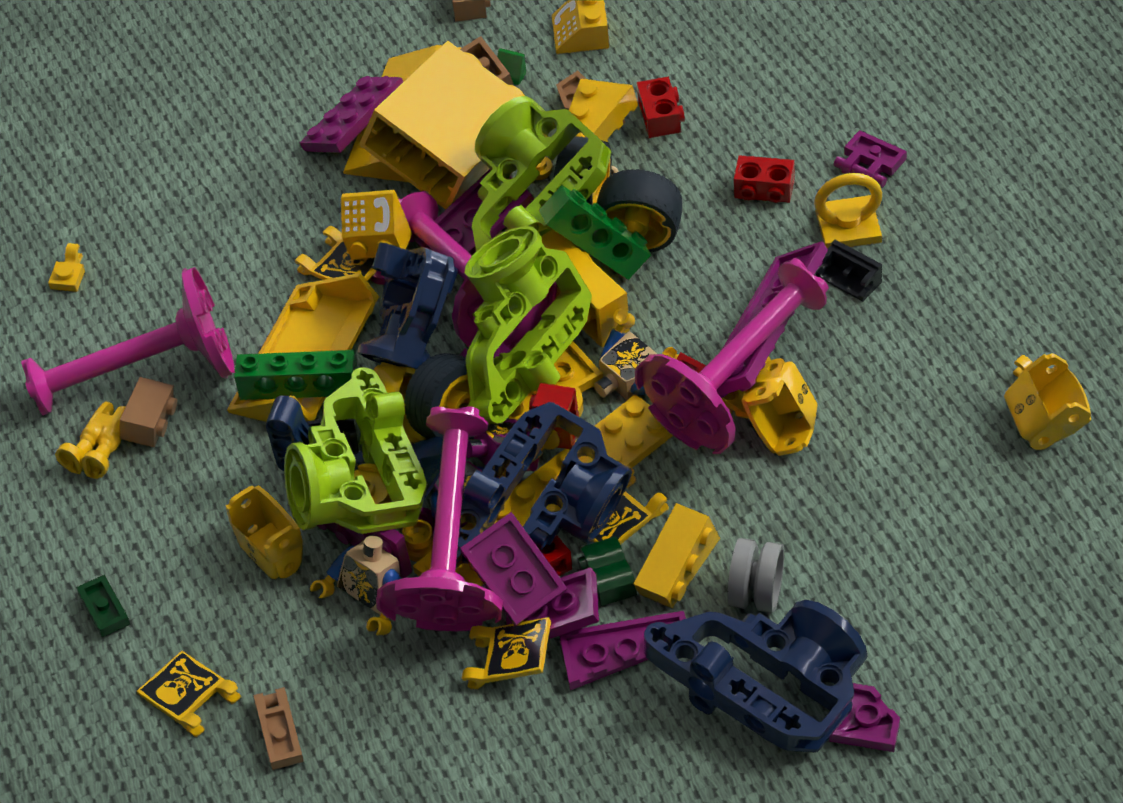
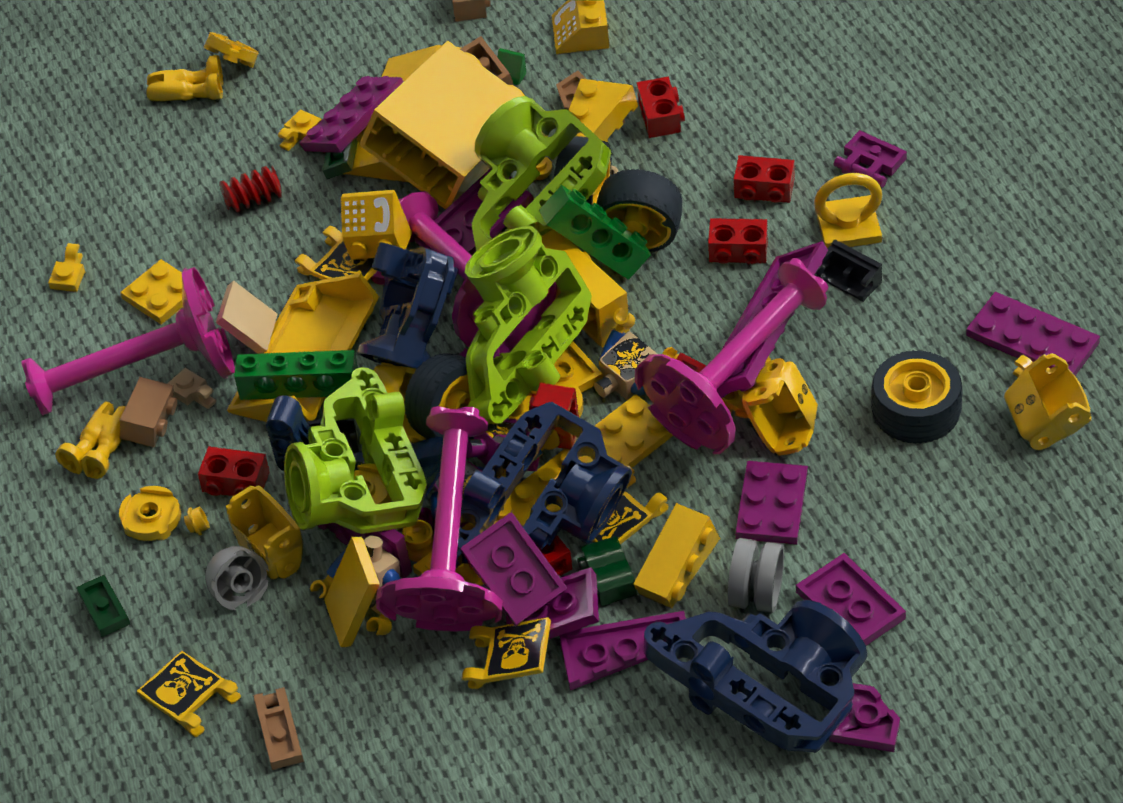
(152, 527): none -> yellow plate
(156, 292): none -> yellow plate
(185, 84): none -> yellow piece
(191, 387): none -> tan plate
(196, 520): none -> yellow plate
(232, 50): none -> yellow plate
(232, 471): none -> red brick
(236, 570): none -> light grey cylinder
(246, 318): none -> tan tile
(250, 188): none -> red piece
(297, 128): none -> yellow plate
(340, 163): none -> dark green plate
(351, 591): none -> yellow tile
(738, 240): none -> red brick
(772, 502): none -> magenta plate
(853, 596): none -> magenta plate
(916, 396): none -> black wheel
(1031, 332): none -> magenta plate

